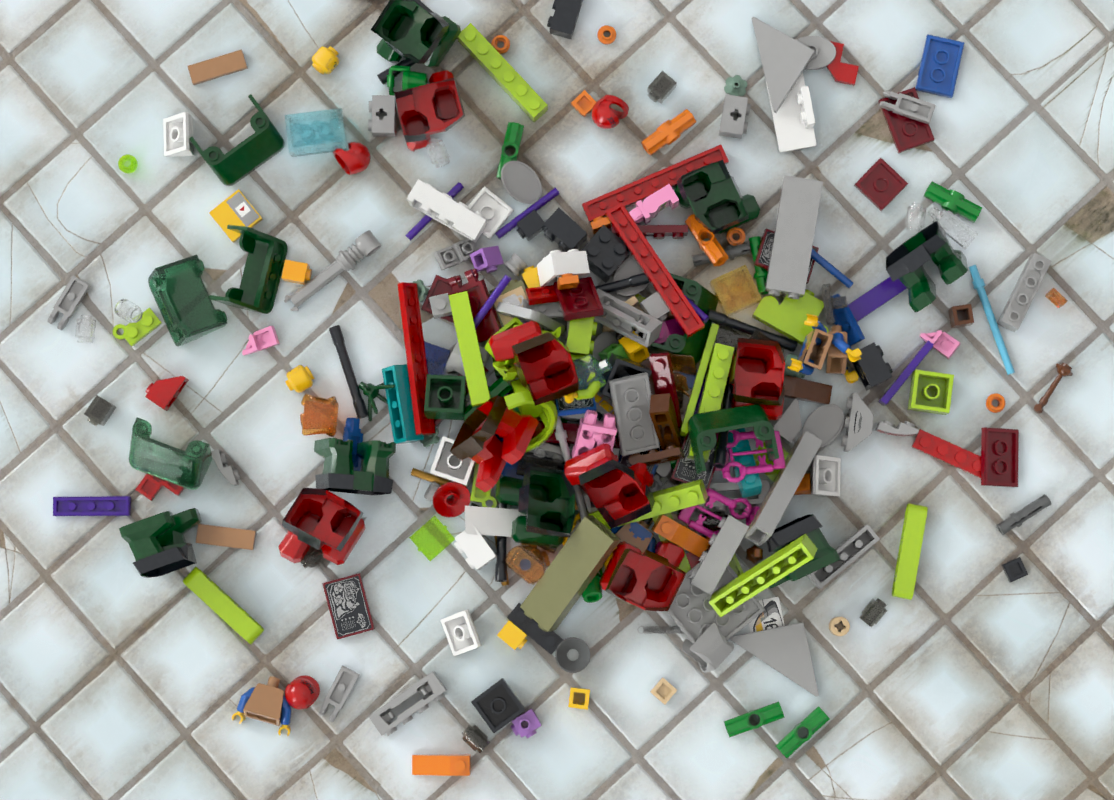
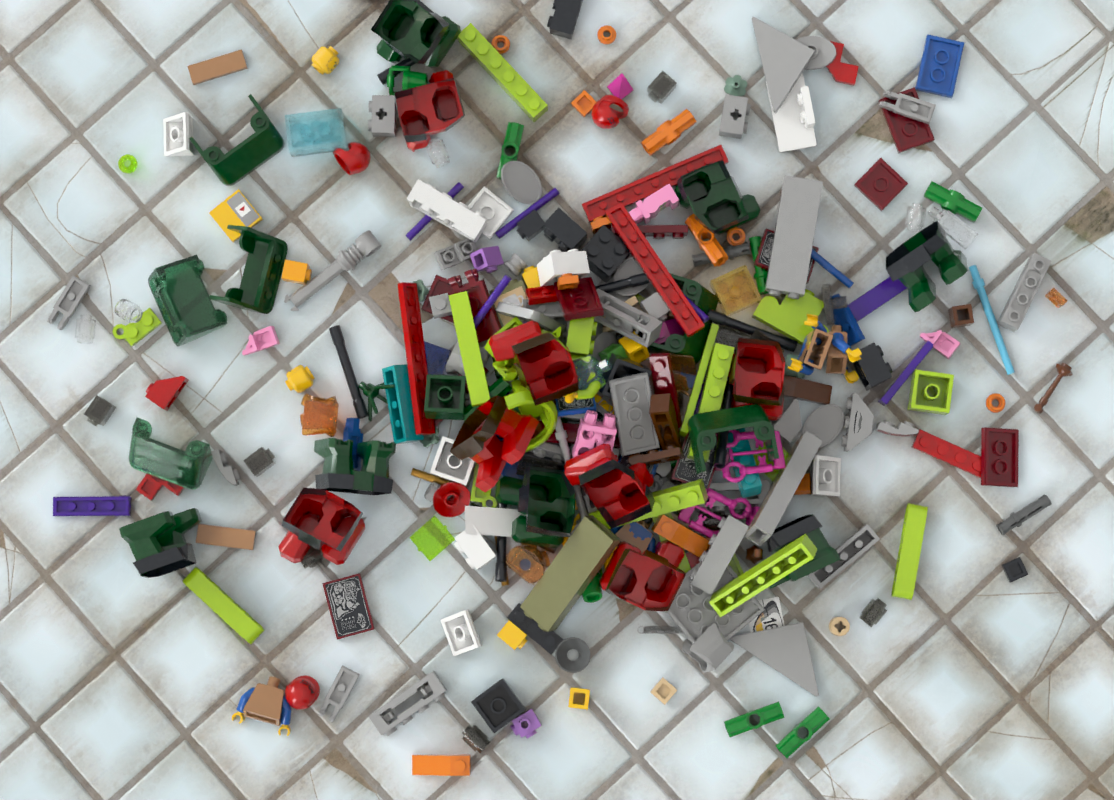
(260, 461): none -> clear smoke brick
(620, 87): none -> dark pink slope

